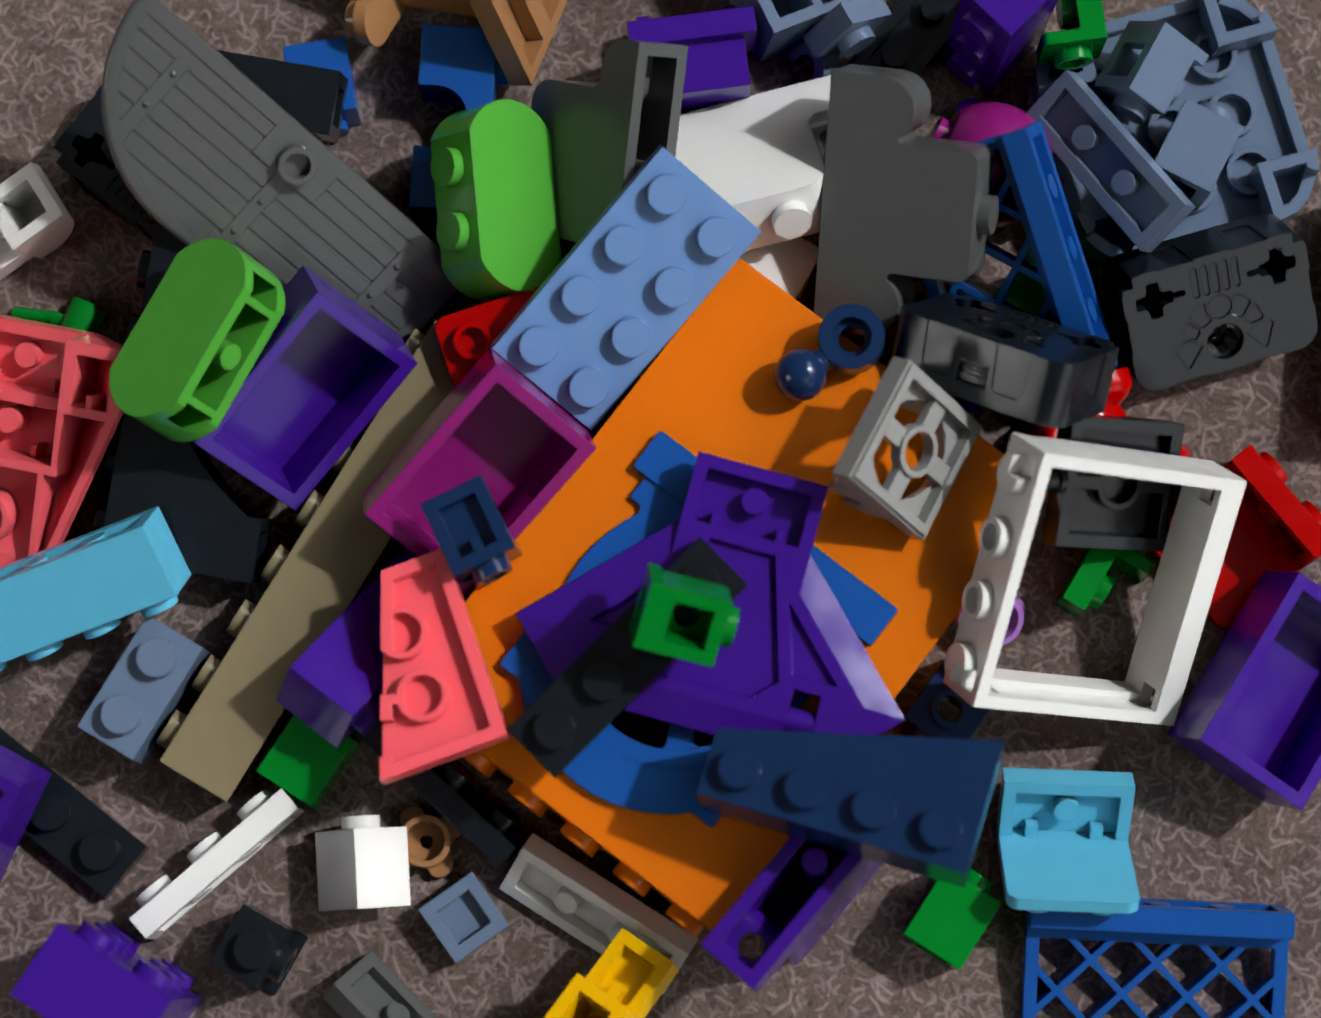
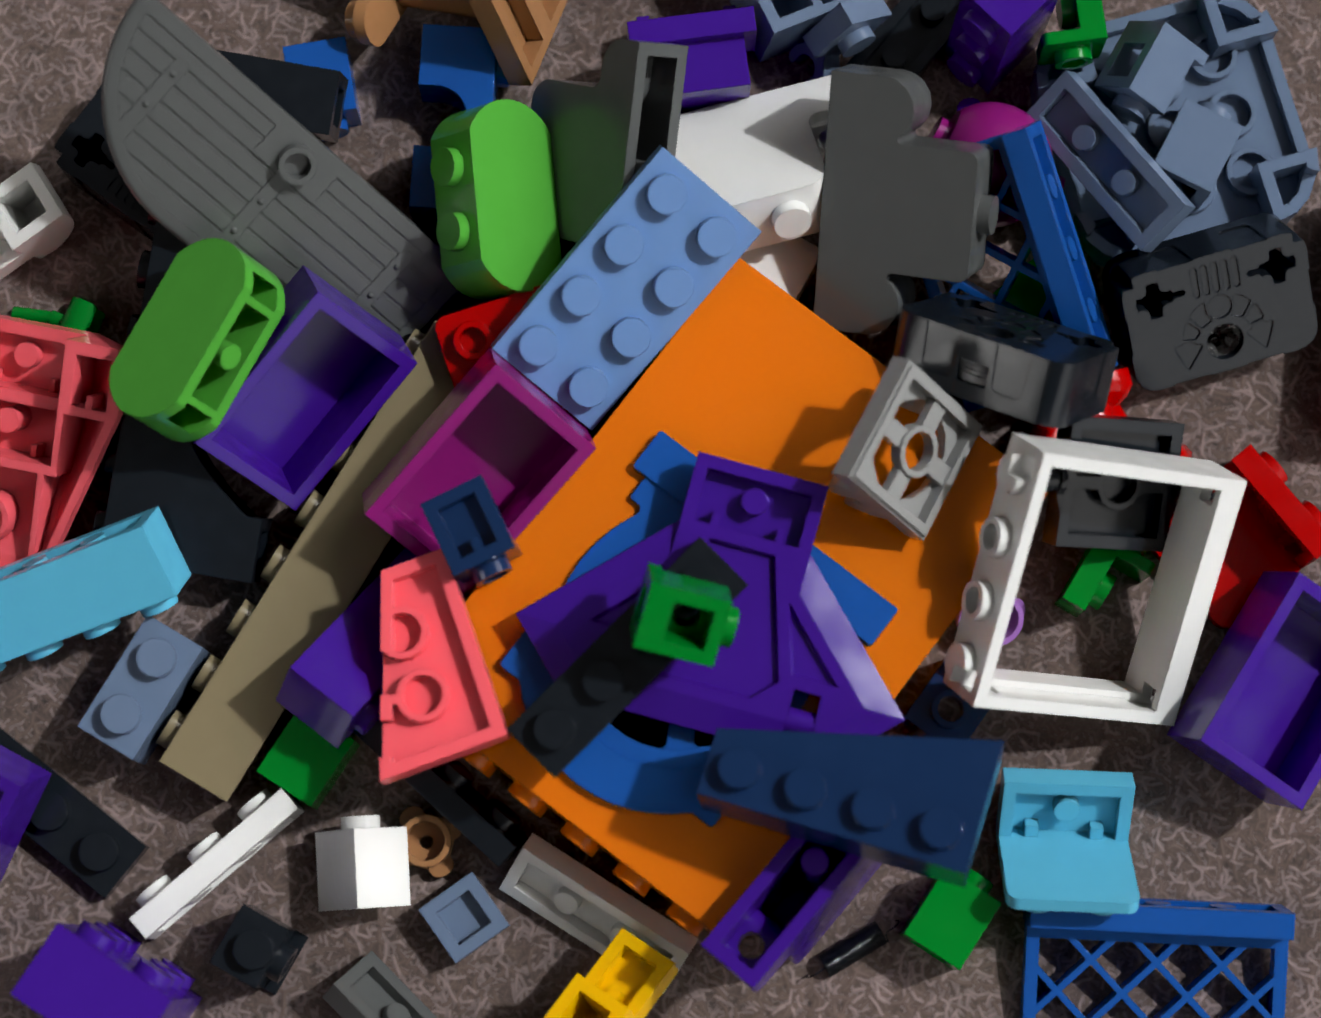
(803, 372): dark blue plate -> none
(853, 949): none -> black piece

